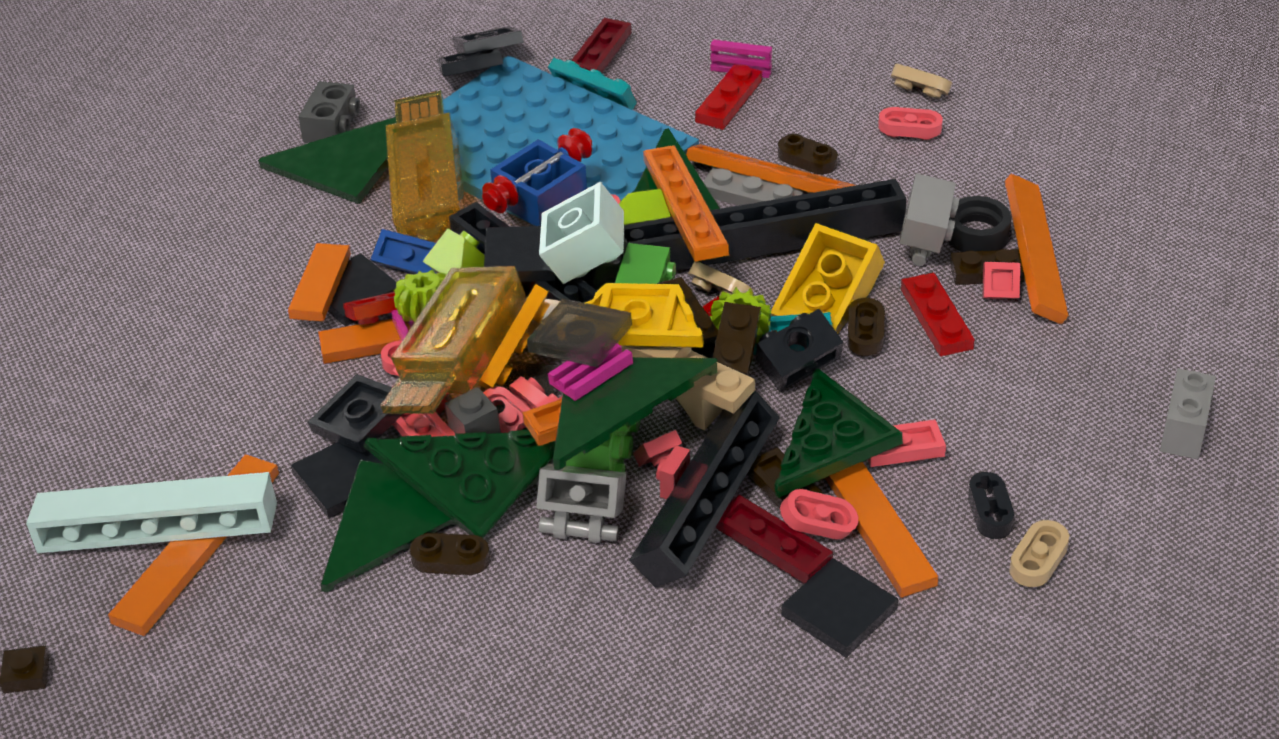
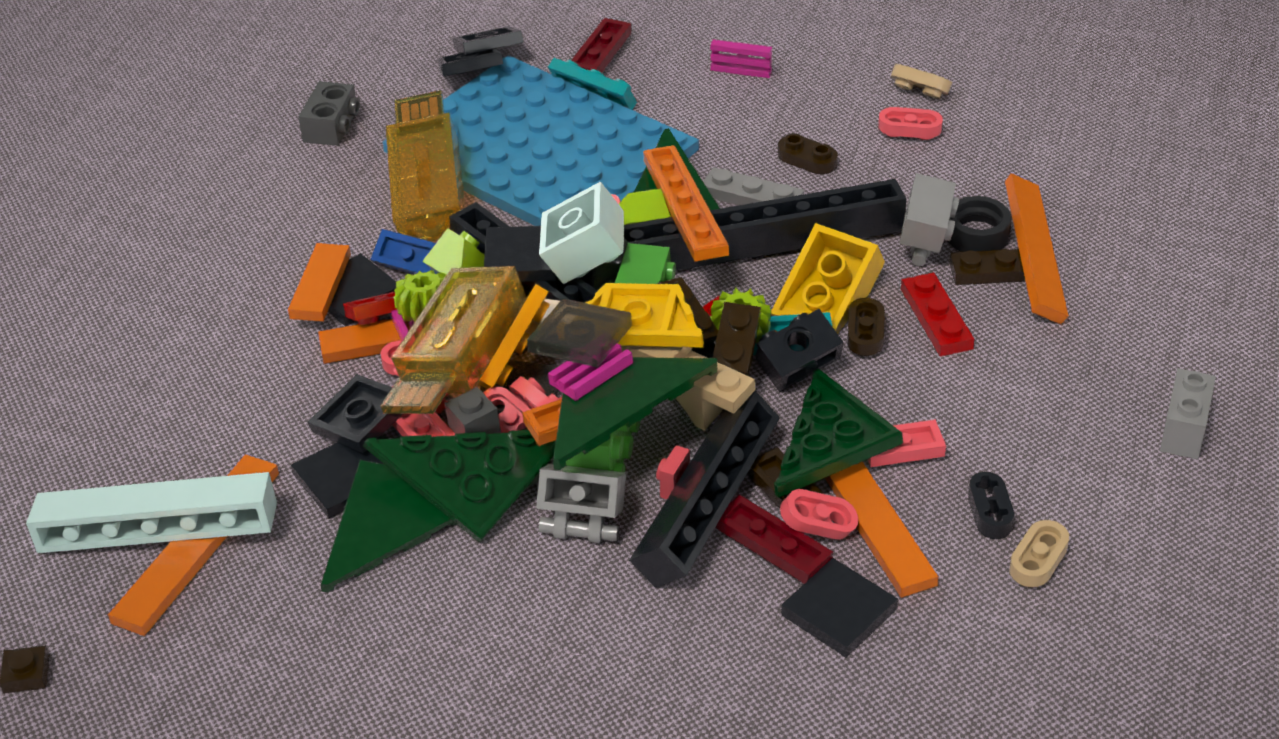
(338, 164): dark green tile -> none
(450, 554): dark brown plate -> none
(539, 177): blue brick -> none
(657, 449): coral plate -> none
(708, 277): tan plate -> none
(728, 96): red plate -> none
(763, 169): orange tile -> none
(1001, 280): coral plate -> none

